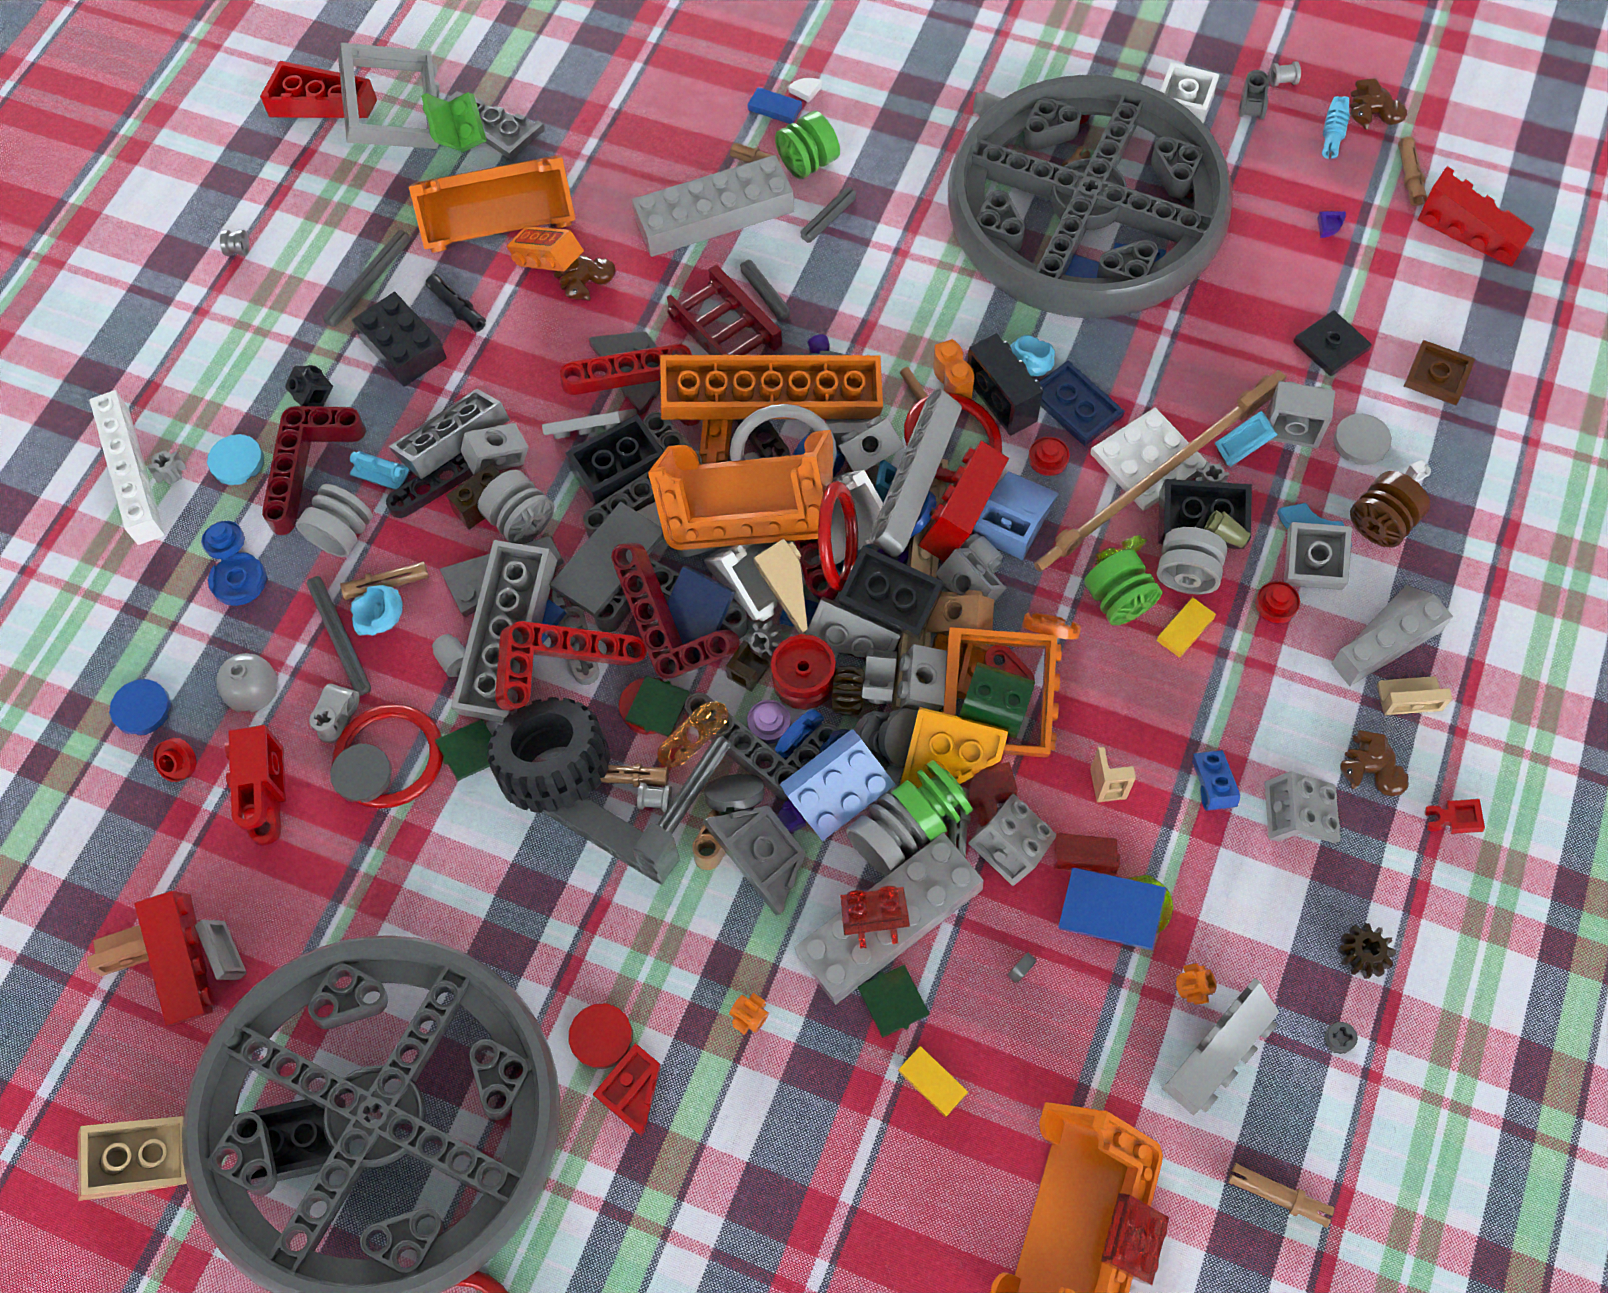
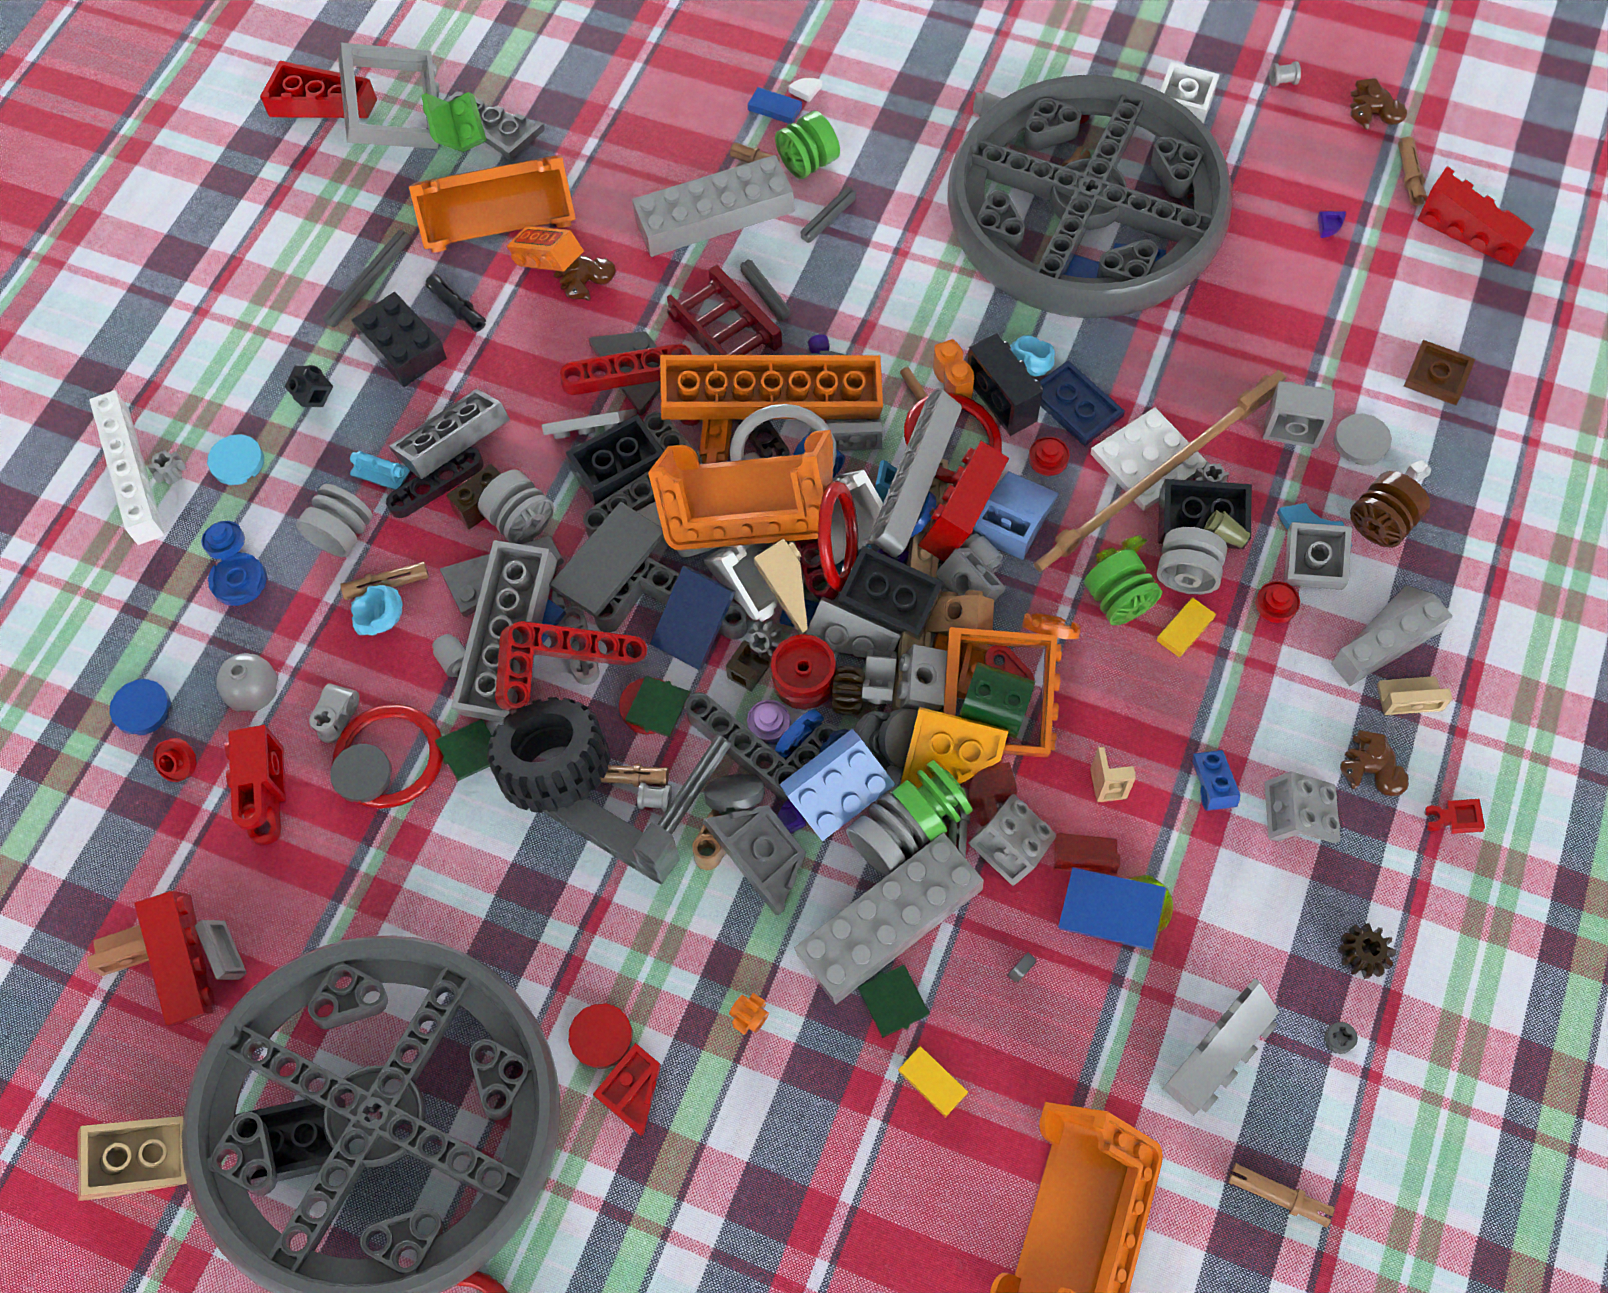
(234, 242): flat silver wheel -> none
(296, 431): dark red beam -> none
(338, 635): dark grey axle -> none
(495, 445): light grey brick -> none
(662, 618): dark red beam -> none
(679, 736): clear orange beam -> none
(874, 912): clear red plate -> none
(887, 444): light grey brick -> none
(1135, 1239): clear red plate -> none
(1196, 984): orange gear -> none
(1245, 438): medium azure tile -> none
(1254, 95): dark grey piece -> none
(1332, 343): black plate -> none
(1335, 126): medium azure hinge -> none

